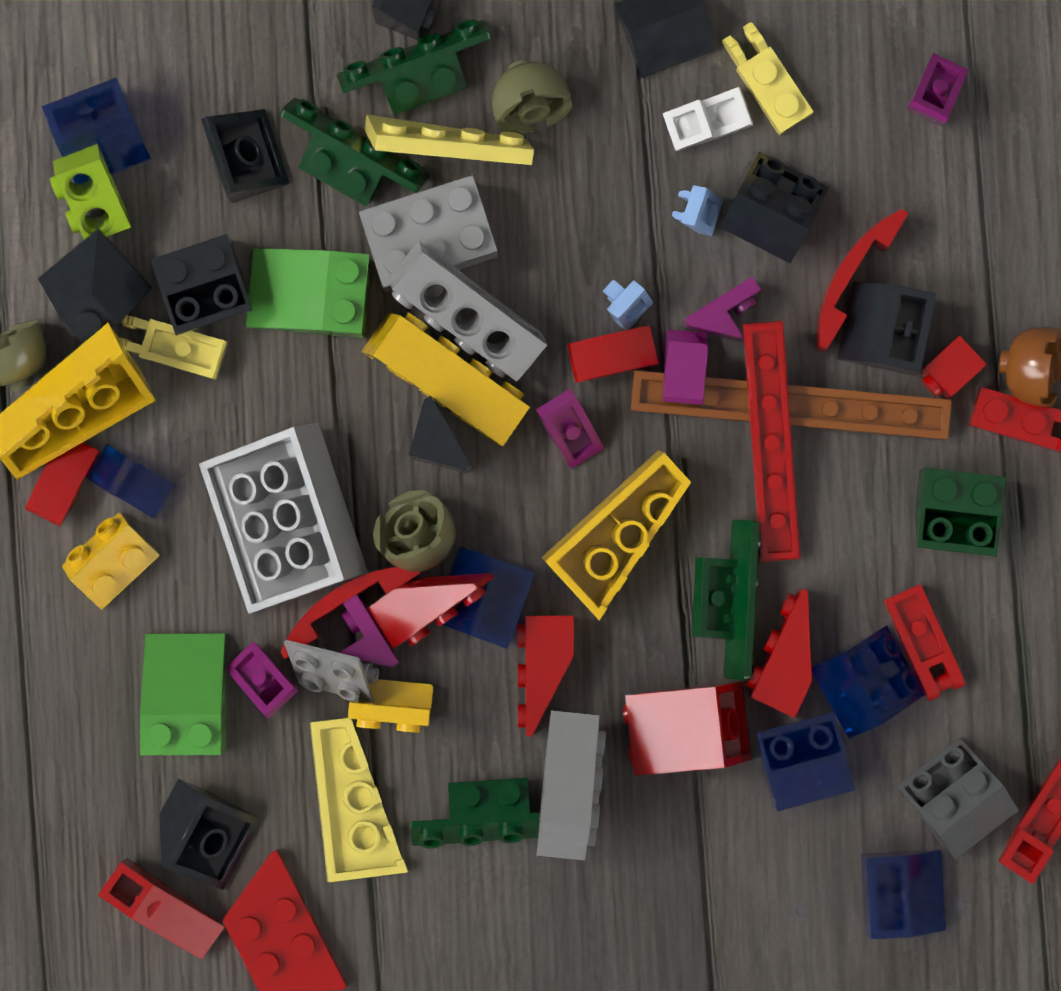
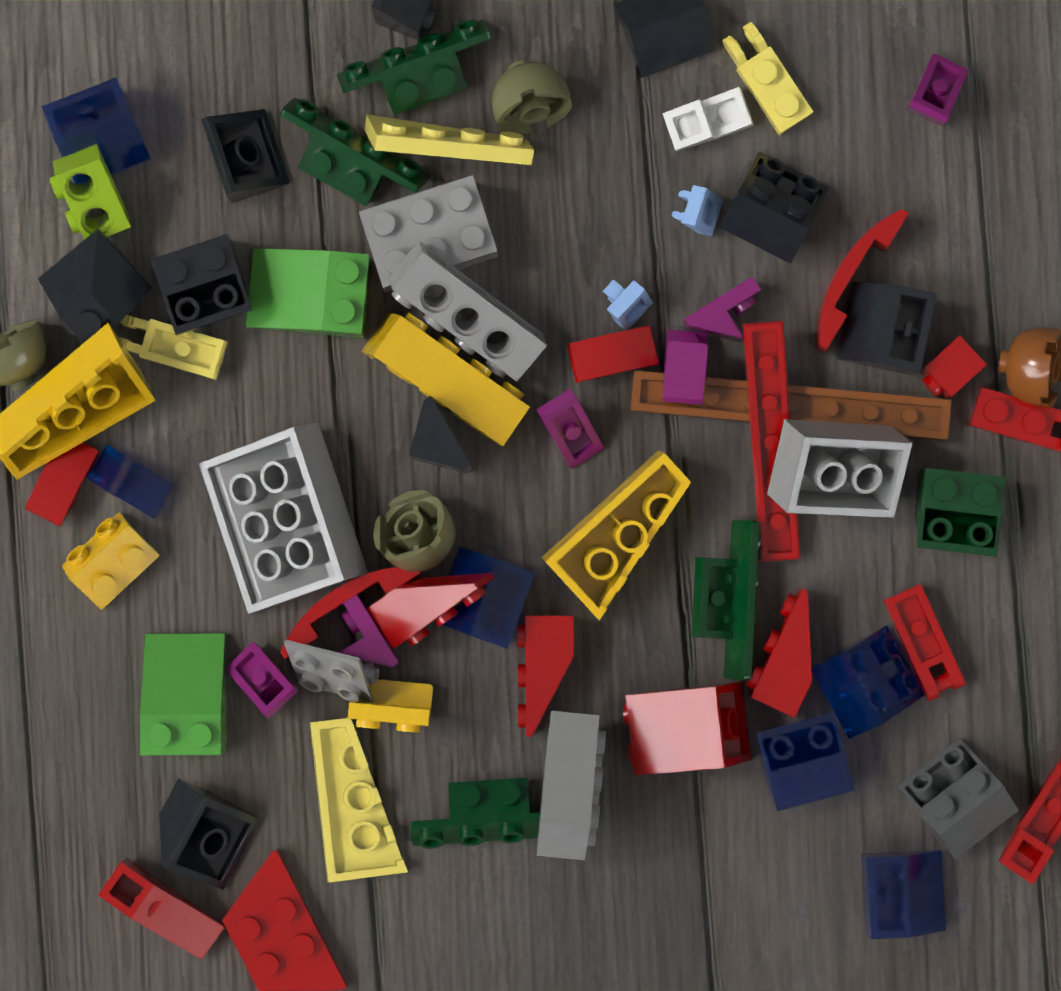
(839, 468): none -> light grey brick

